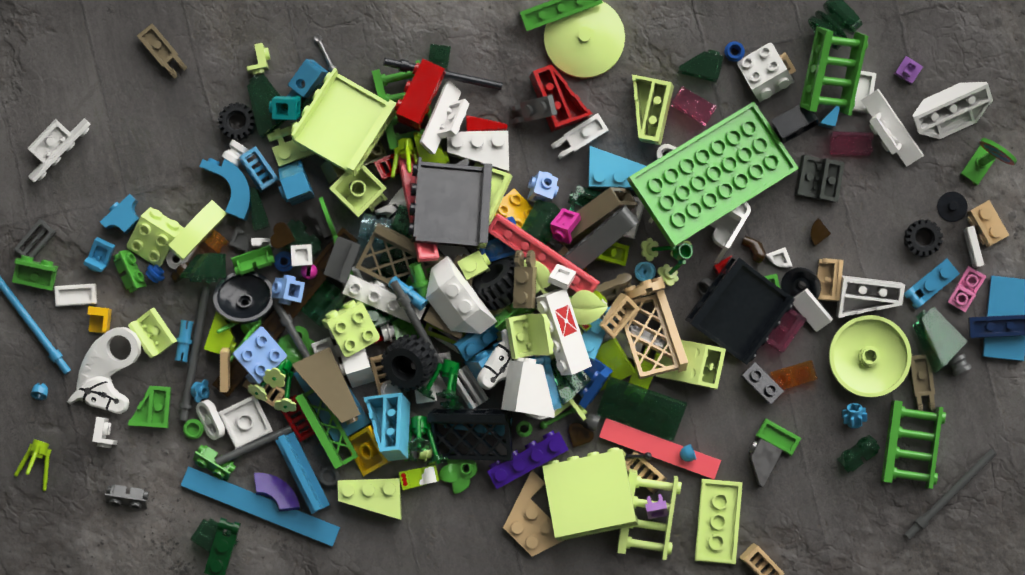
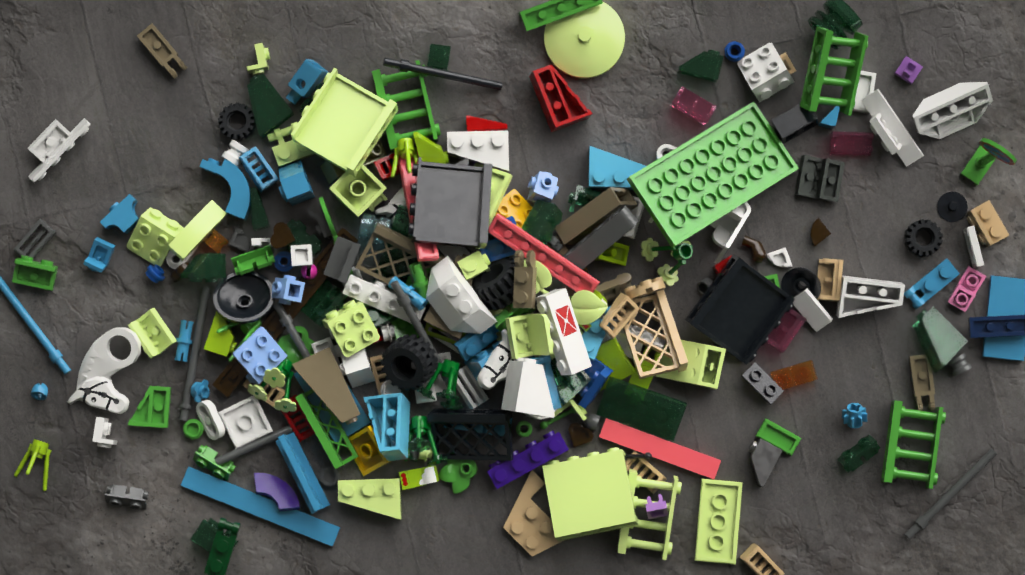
(75, 295): white tile -> none
(99, 319): yellow panel -> none
(127, 262): bright green hinge -> none
(224, 369): tan tile -> none
(279, 112): teal brick -> none
(317, 38): flat silver hinge -> none
(419, 94): red wedge -> none
(445, 118): white bracket -> none
(535, 109): dark grey hinge -> none
(561, 276): white plate -> none
(564, 224): dark pink bracket -> none
(581, 135): white hinge -> none
(645, 271): medium azure tile -> none
(652, 107): yellowish green wedge -> none
(687, 453): dark azure hinge -> none
(870, 356): yellowish green dish -> none

